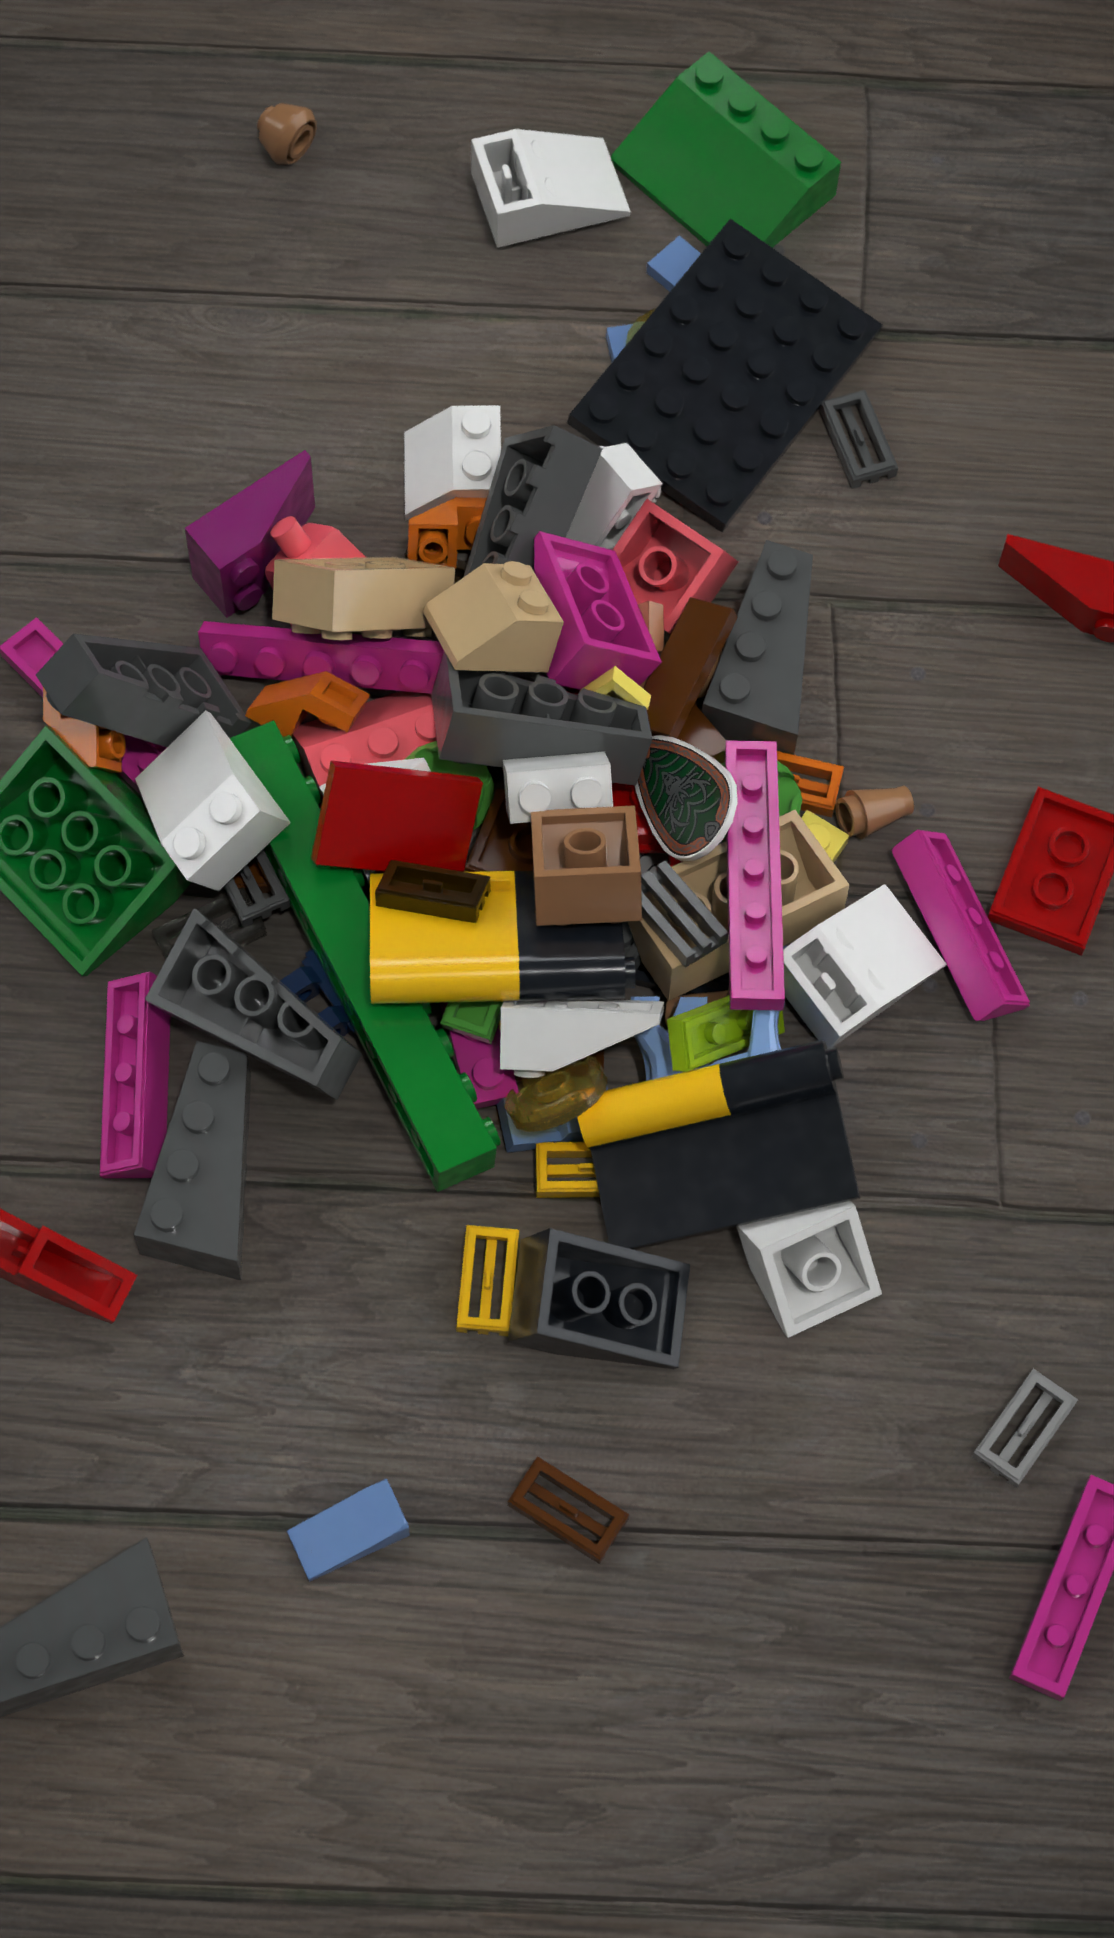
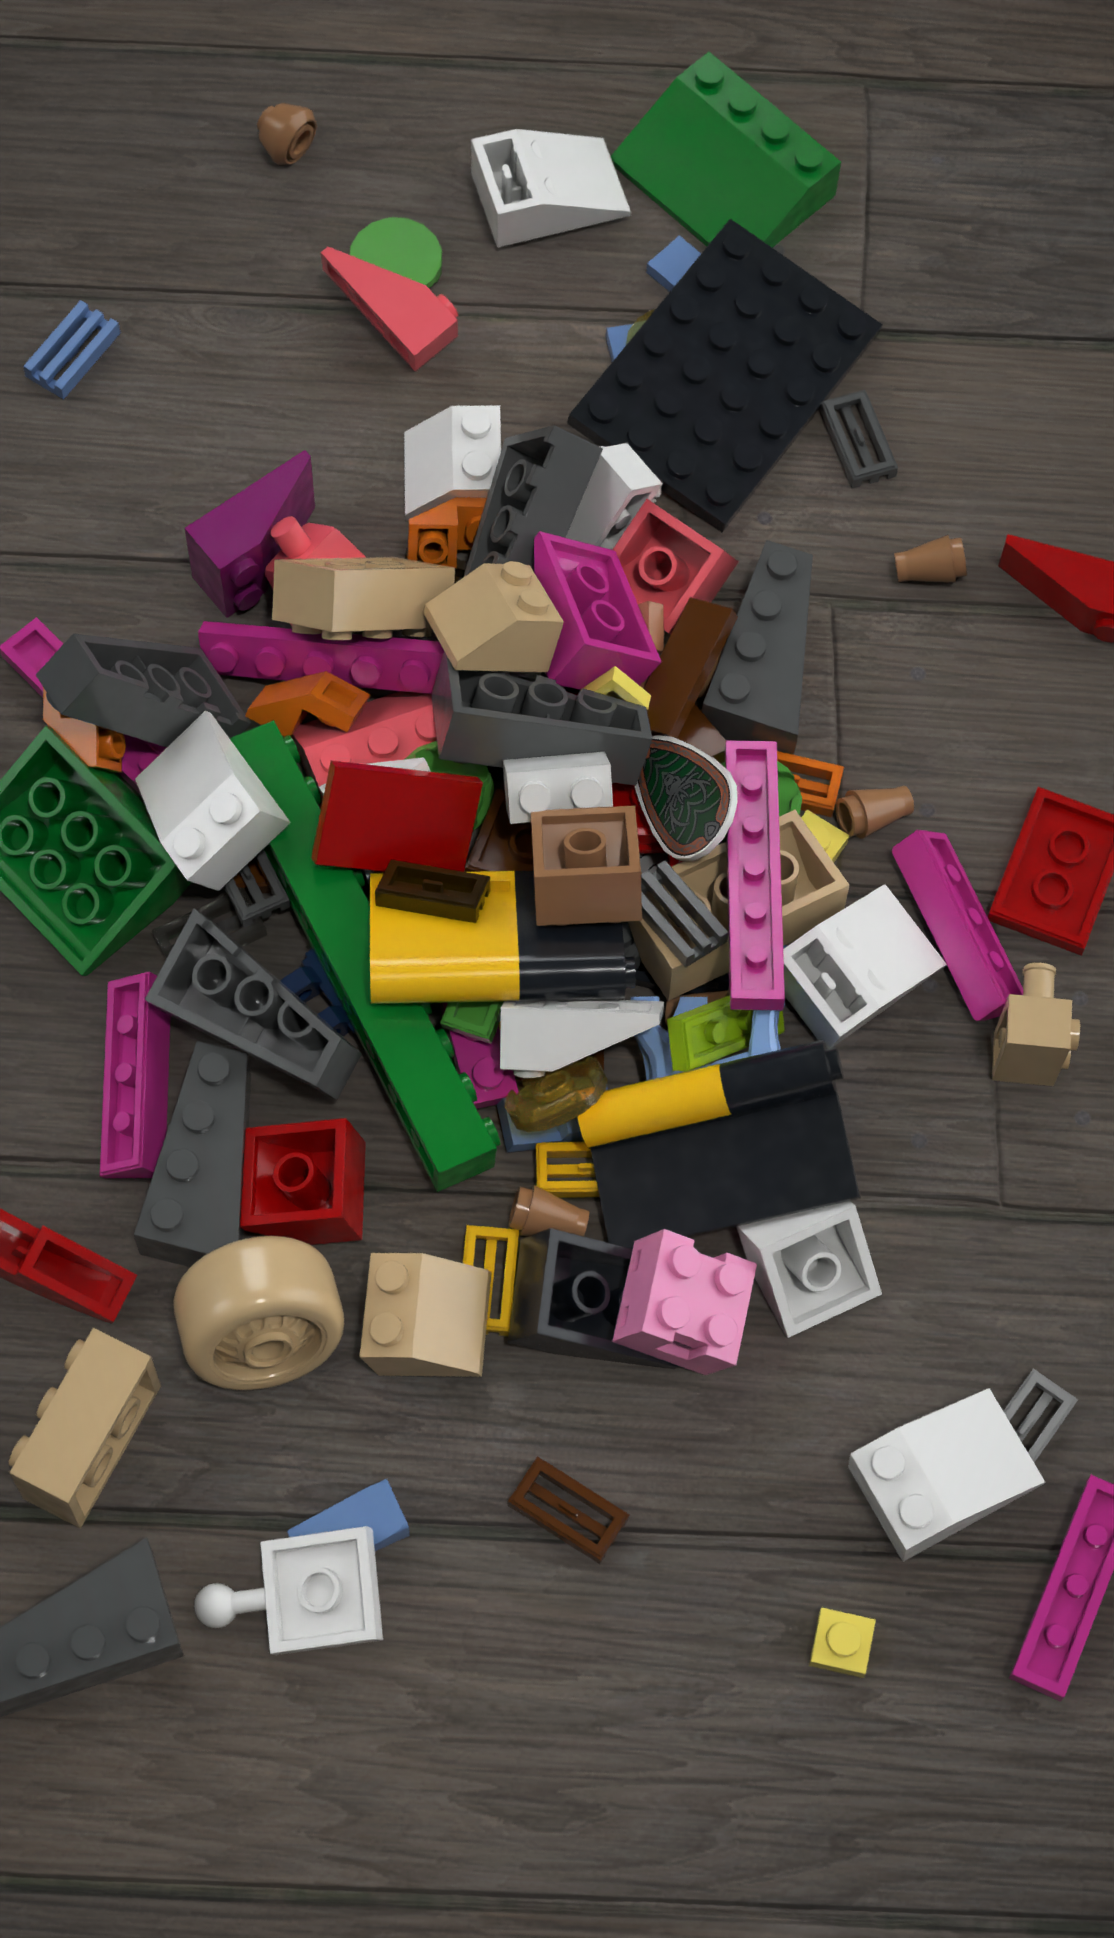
(59, 338): none -> medium blue tile
(84, 1426): none -> tan brick
(258, 1313): none -> tan wheel
(304, 1181): none -> red slope
(315, 1592): none -> white plate
(398, 307): none -> coral slope
(401, 248): none -> bright green tile
(424, 1316): none -> tan slope
(539, 1210): none -> medium nougat cone
(684, 1303): none -> bright pink piece
(842, 1642): none -> light yellow plate
(933, 561): none -> medium nougat cone
(943, 1472): none -> white slope
(1034, 1031): none -> tan brick

